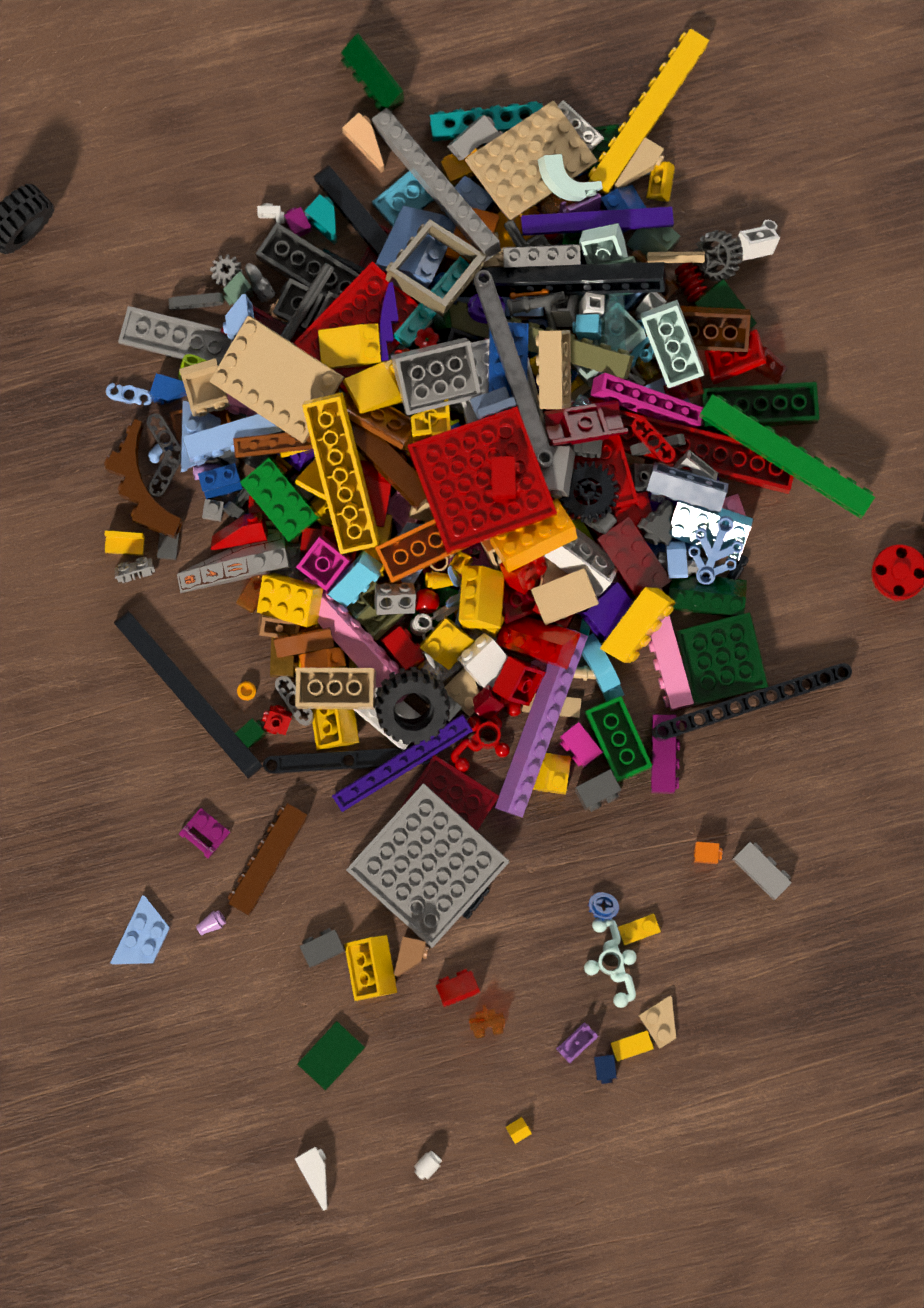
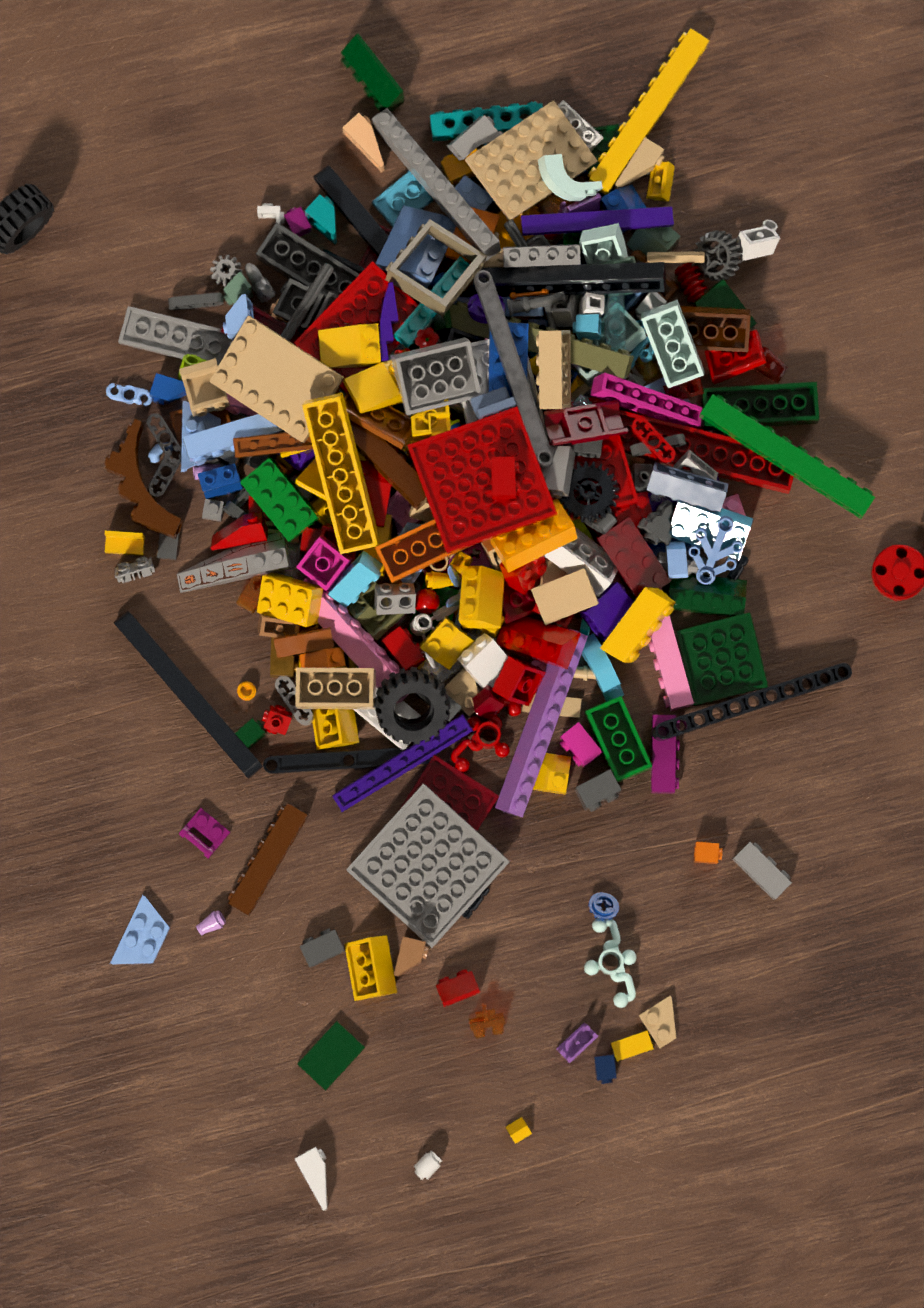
(639, 929): yellow plate -> none

